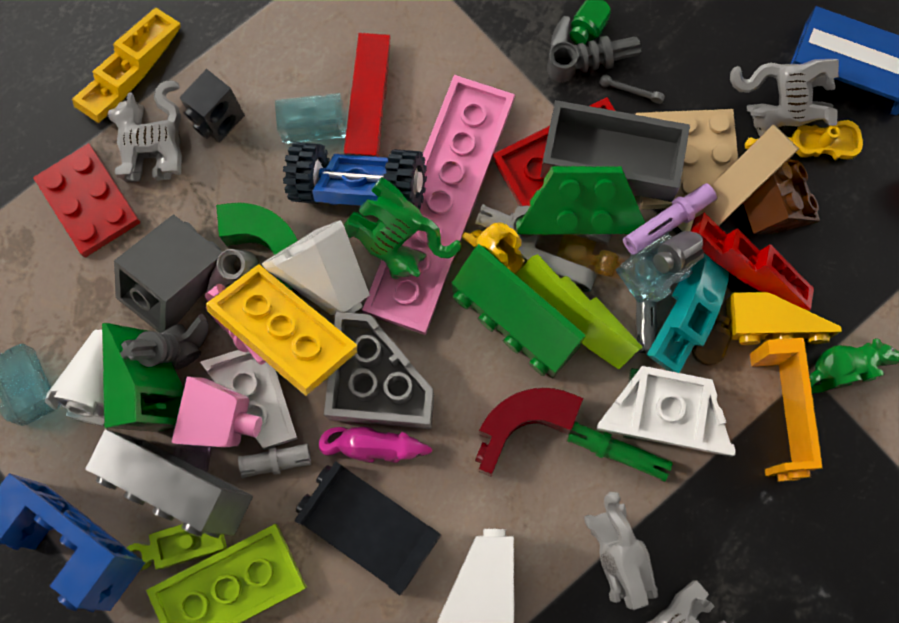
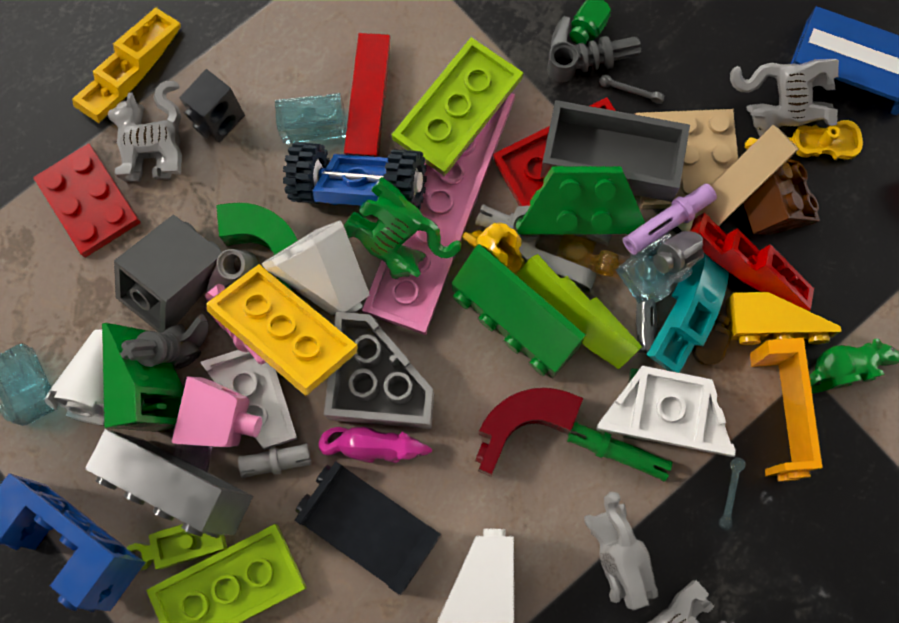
(458, 105): none -> lime plate
(737, 465): none -> clear light blue hinge

